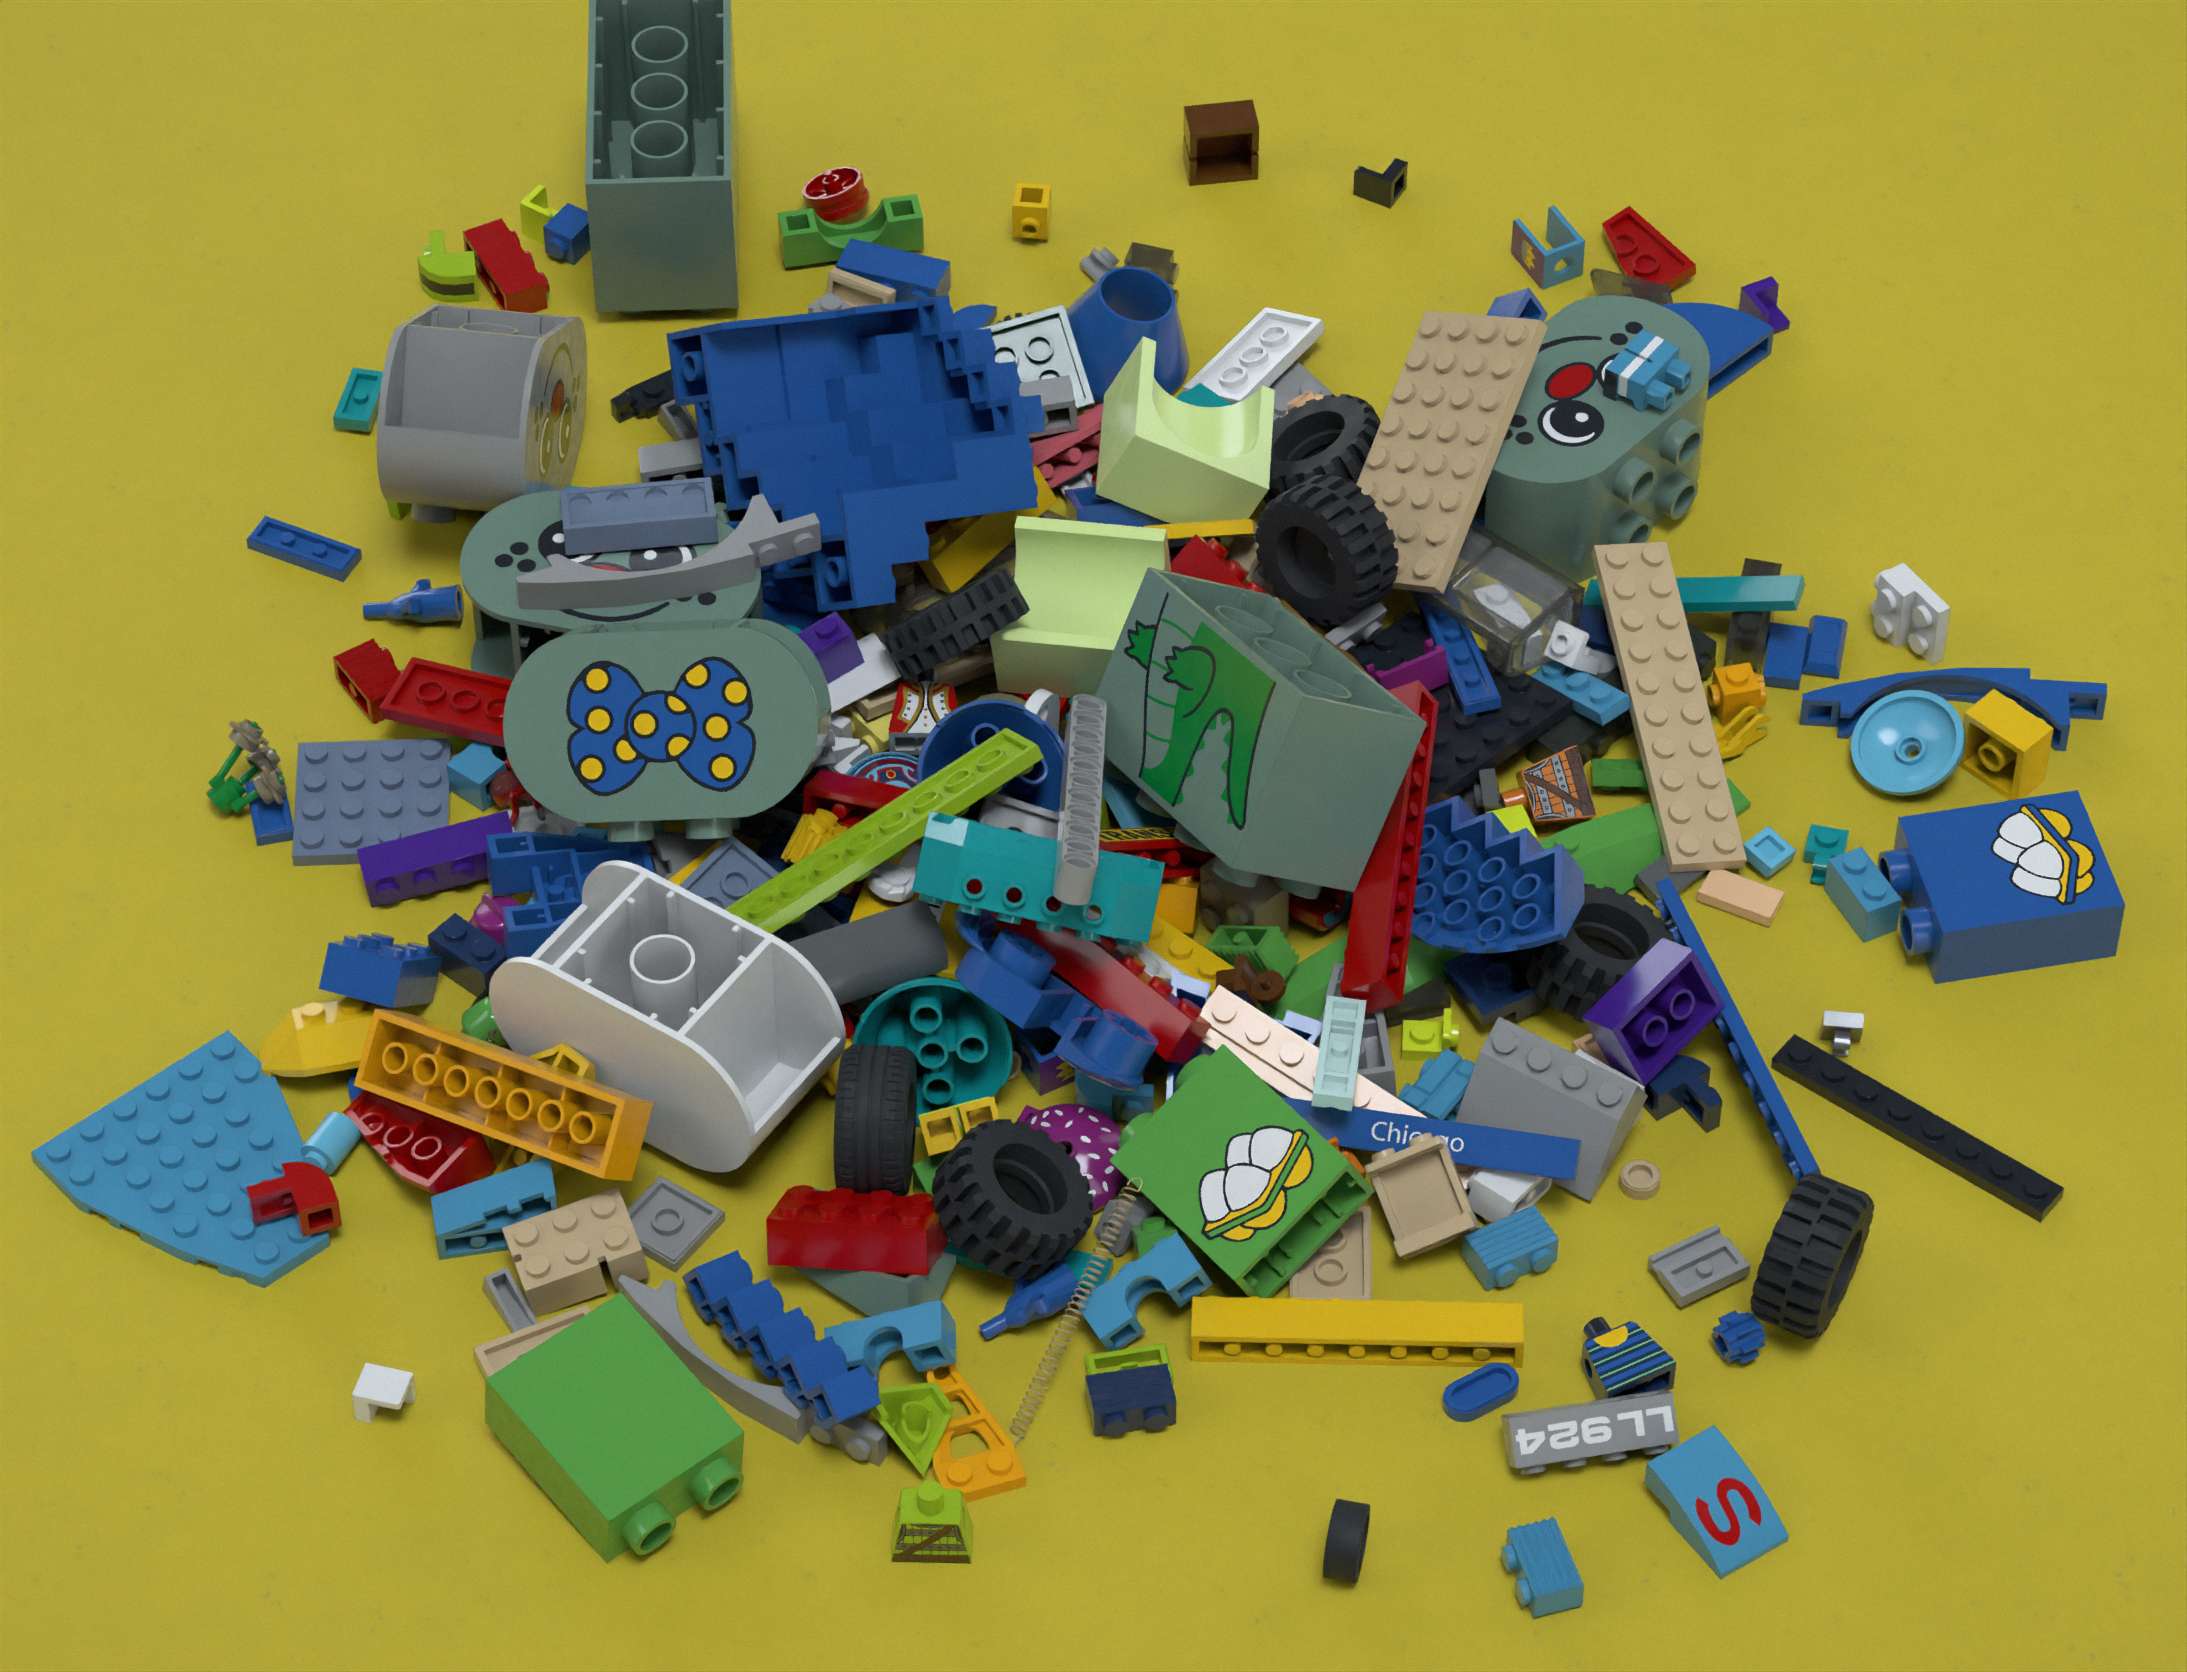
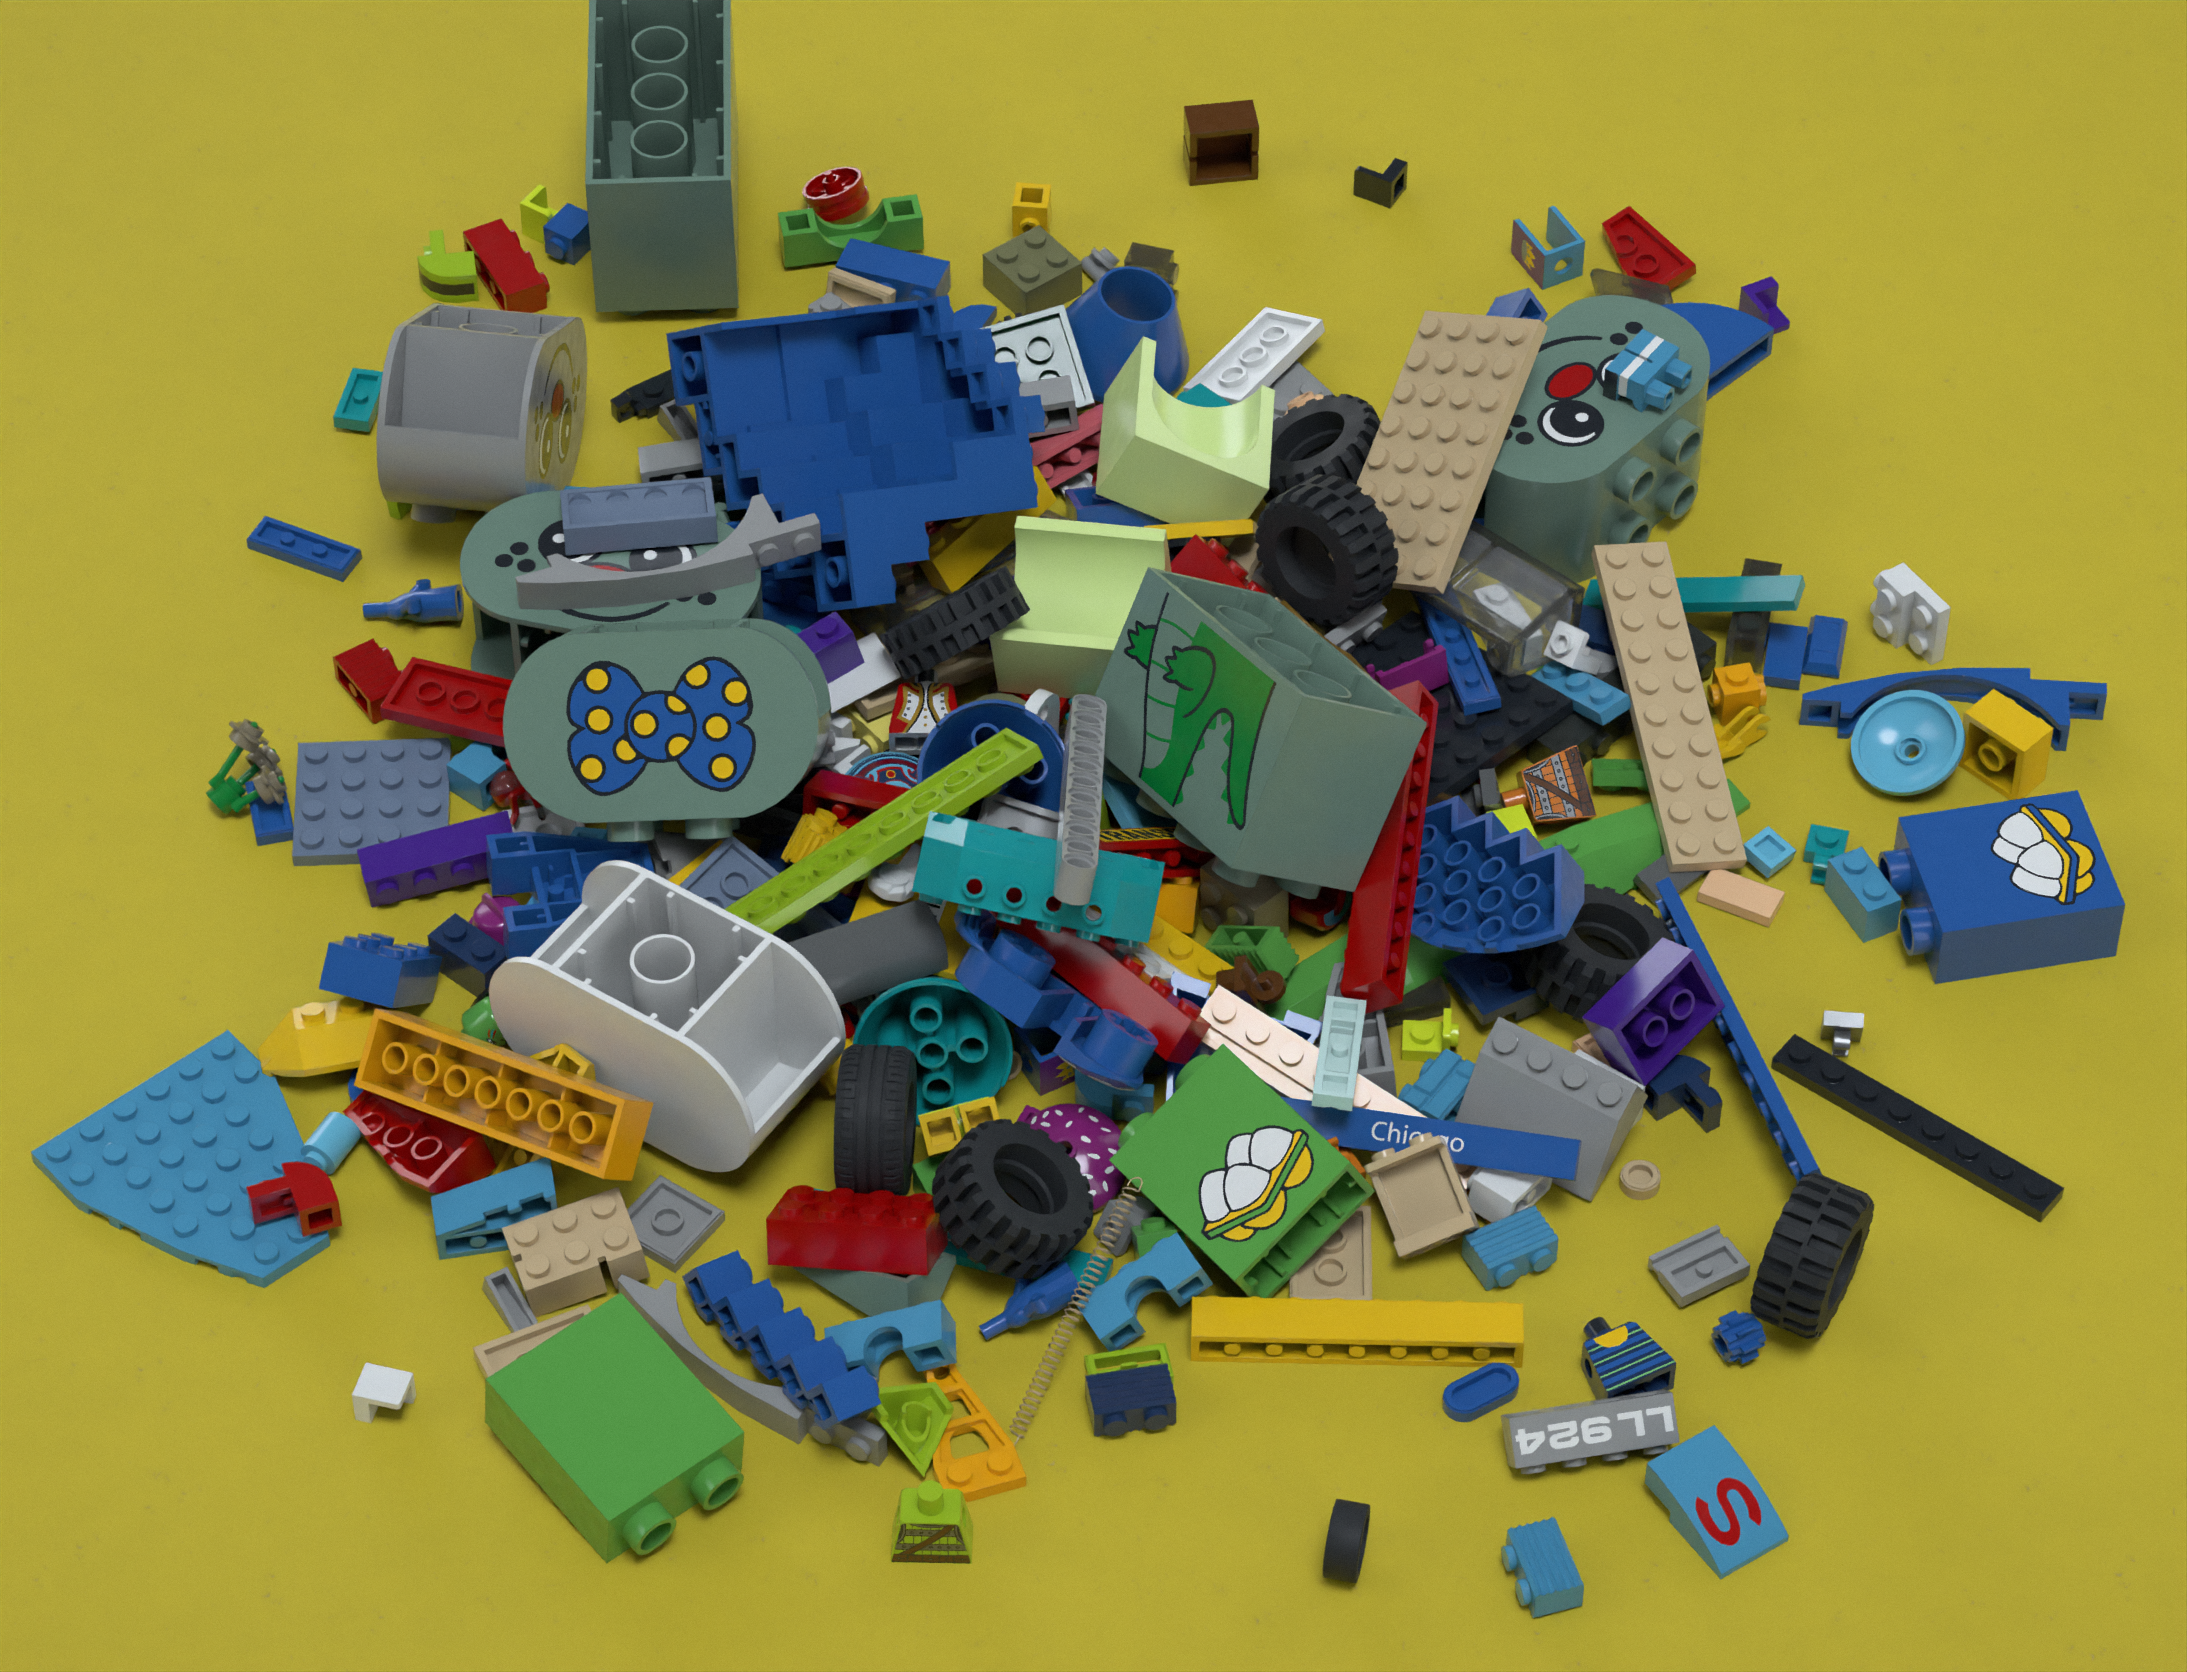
(1032, 272): none -> olive brick

